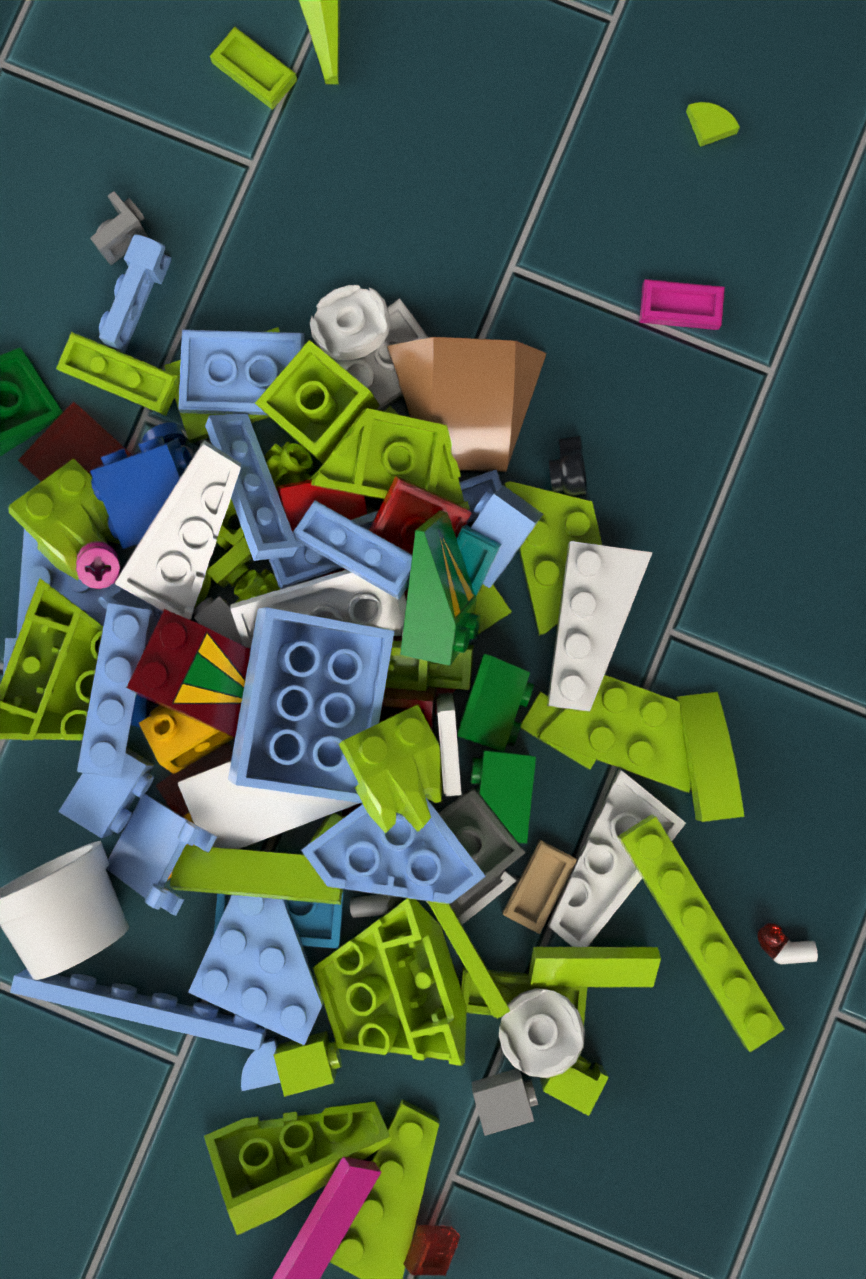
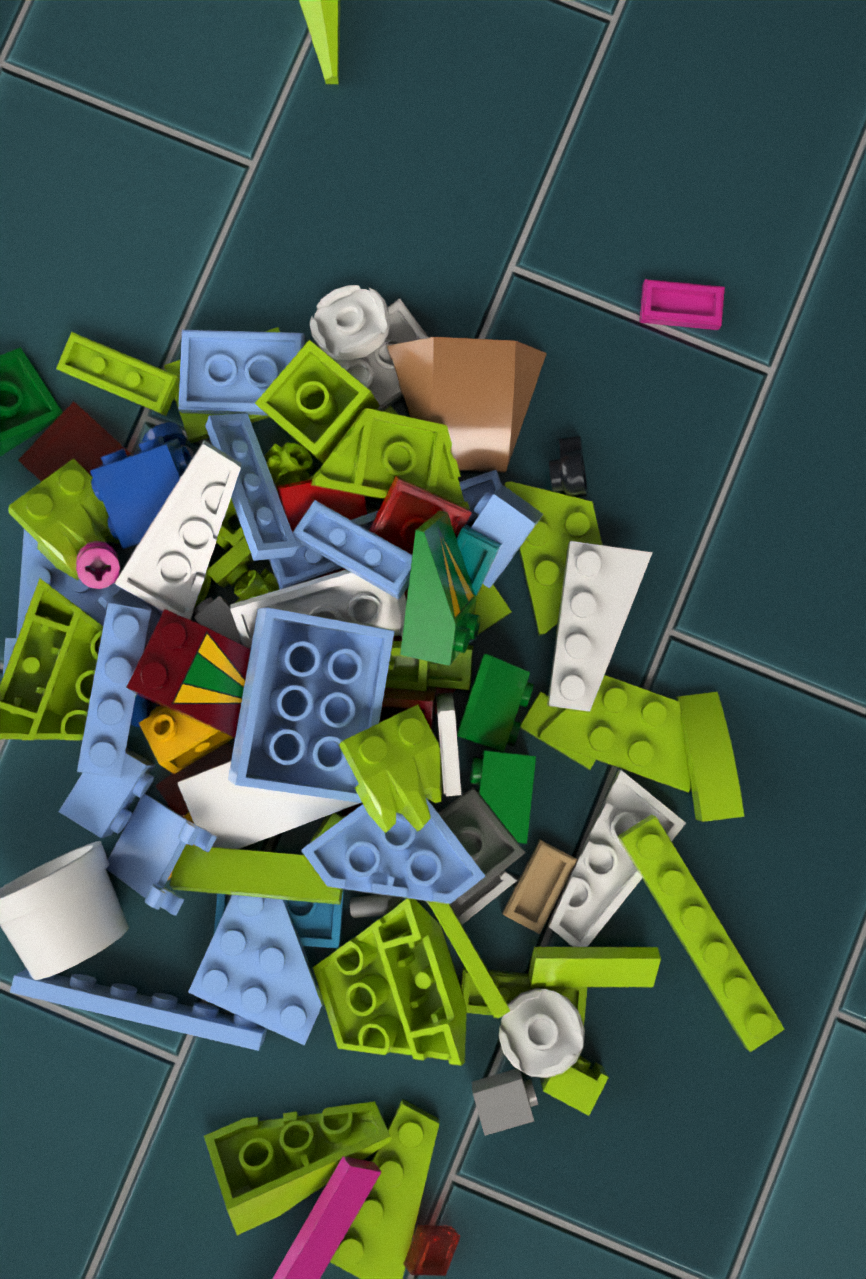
(116, 234): light grey bracket -> none
(145, 266): light blue plate -> none
(253, 68): lime tile -> none
(261, 1067): light blue tile -> none
(307, 1065): lime brick -> none
(711, 122): lime tile -> none
(782, 950): arm -> none

